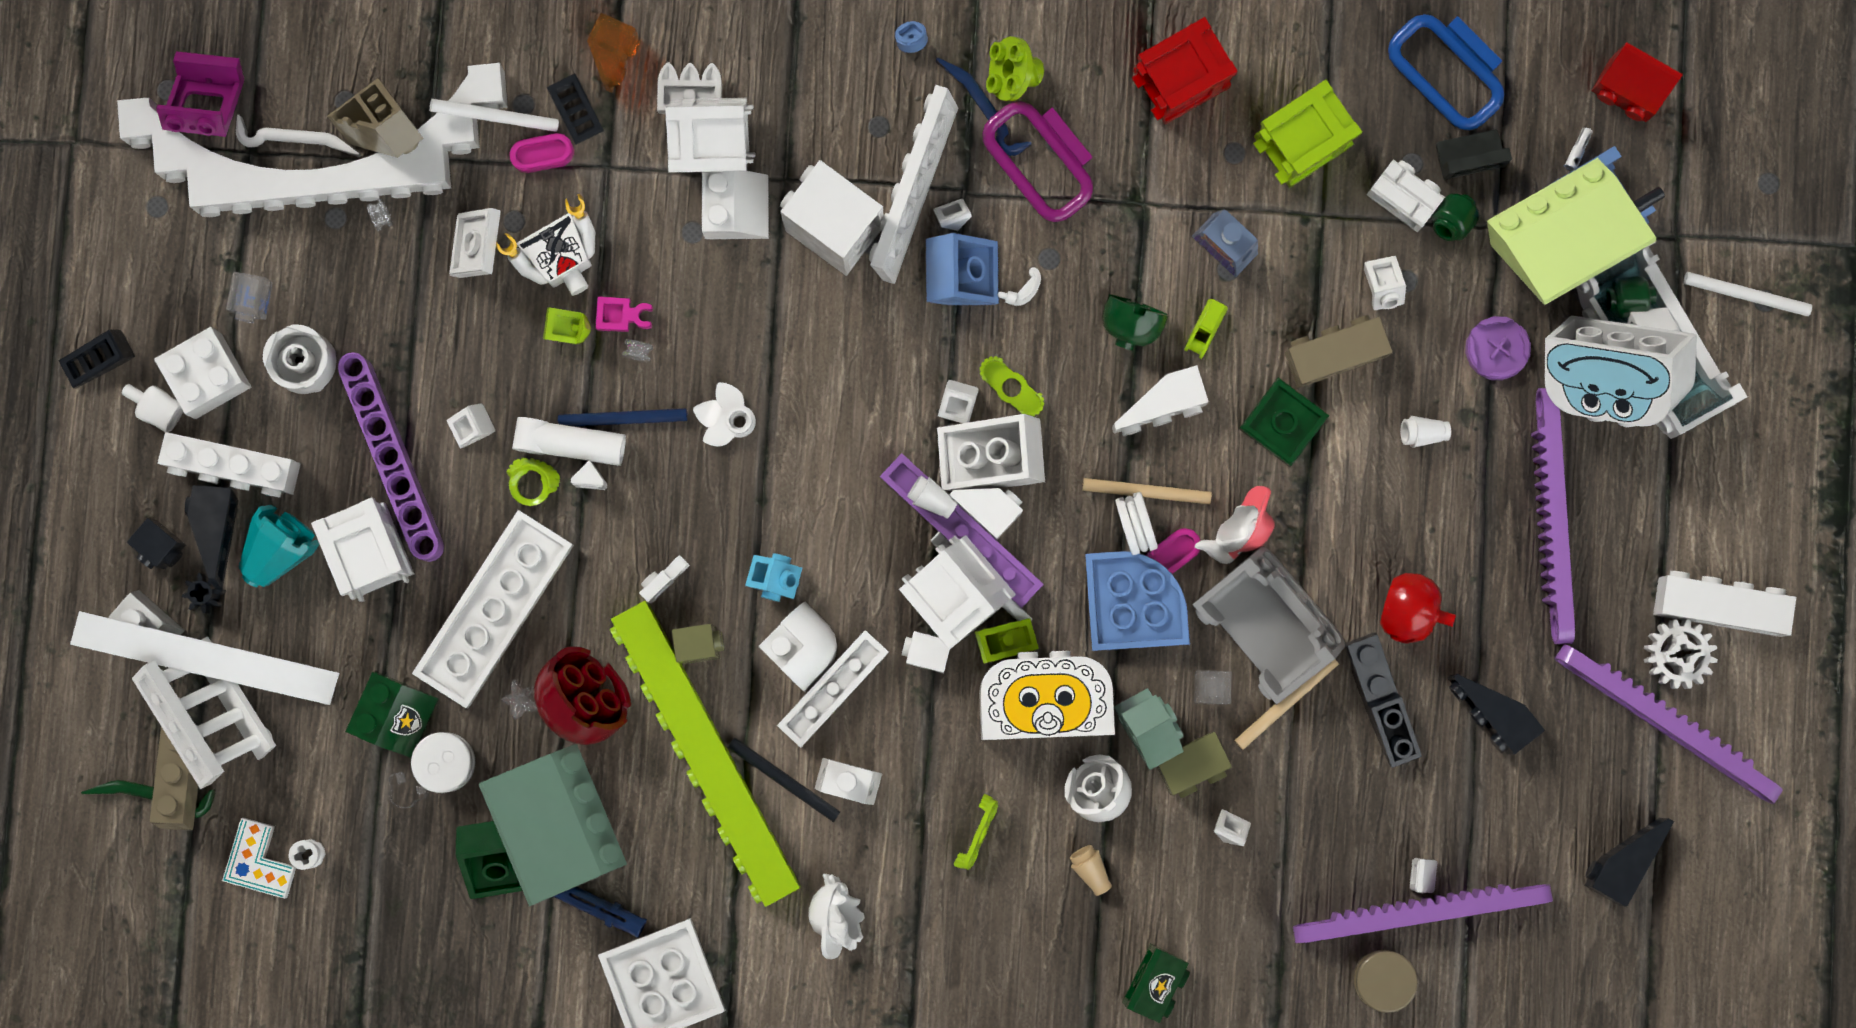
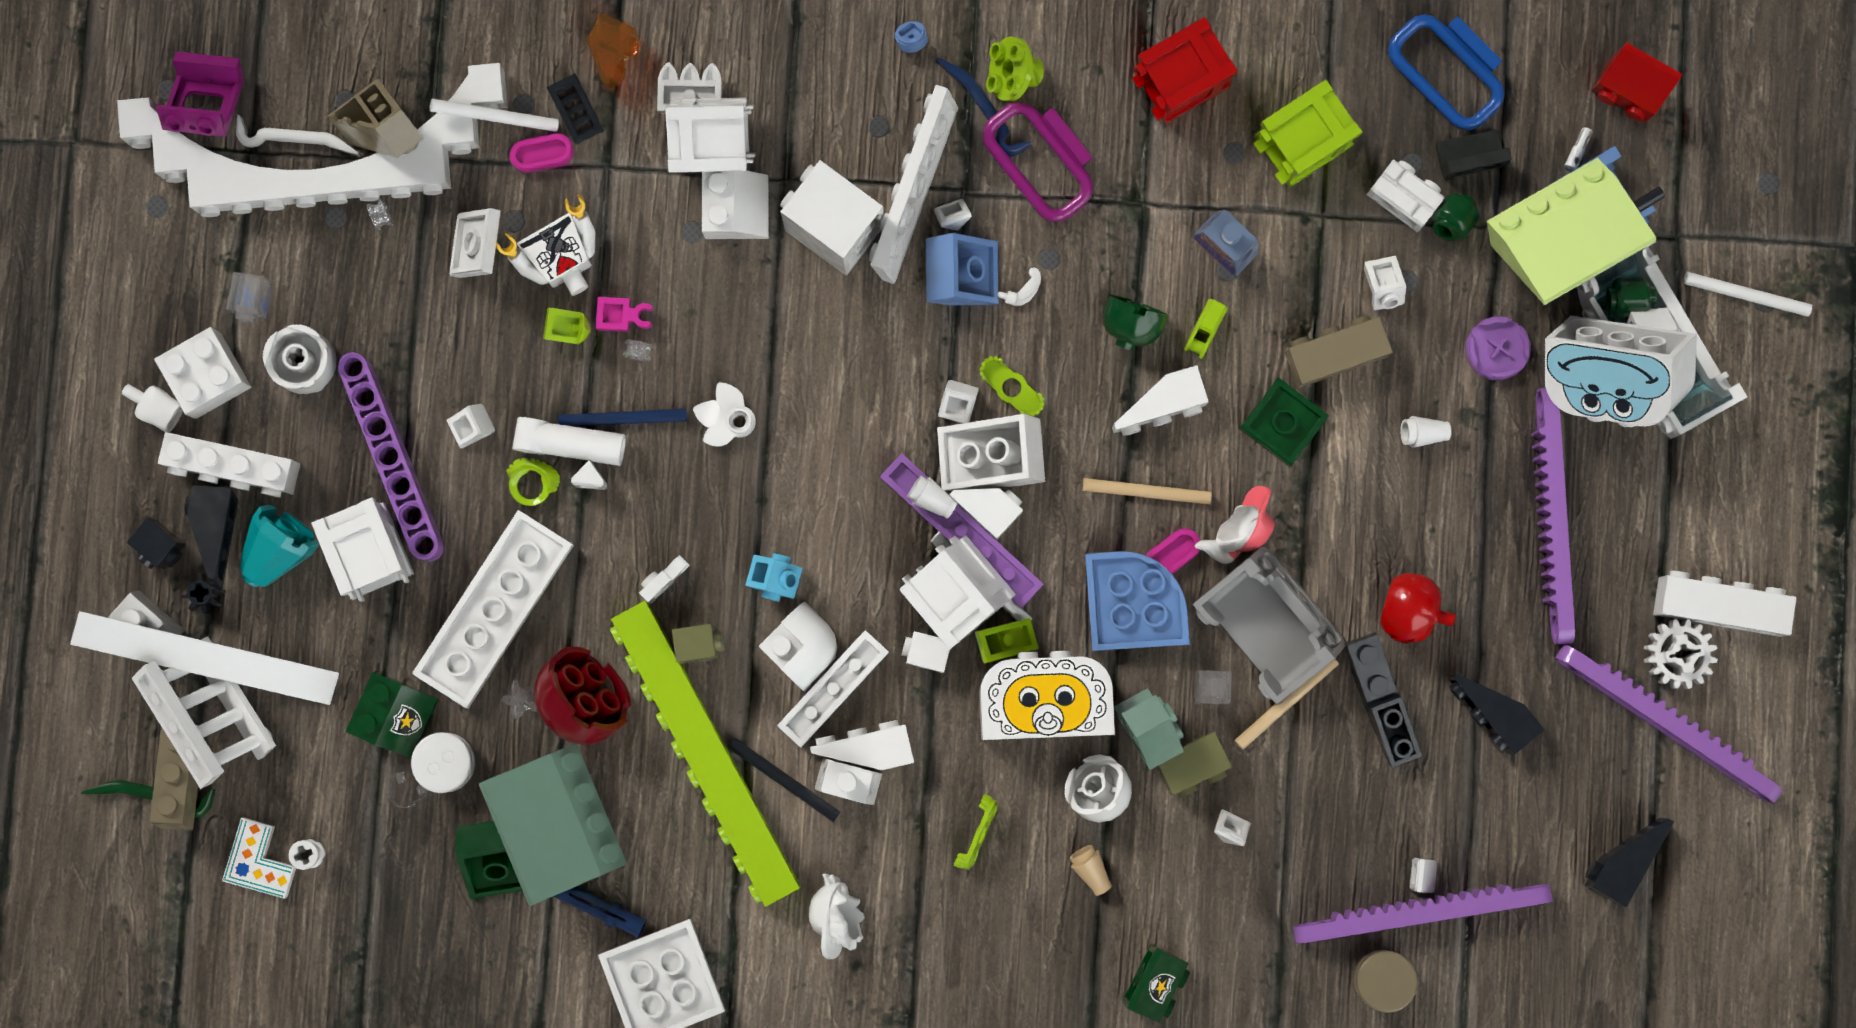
(114, 348): black slope -> none
(876, 749): none -> white slope
(1136, 523): white head -> none

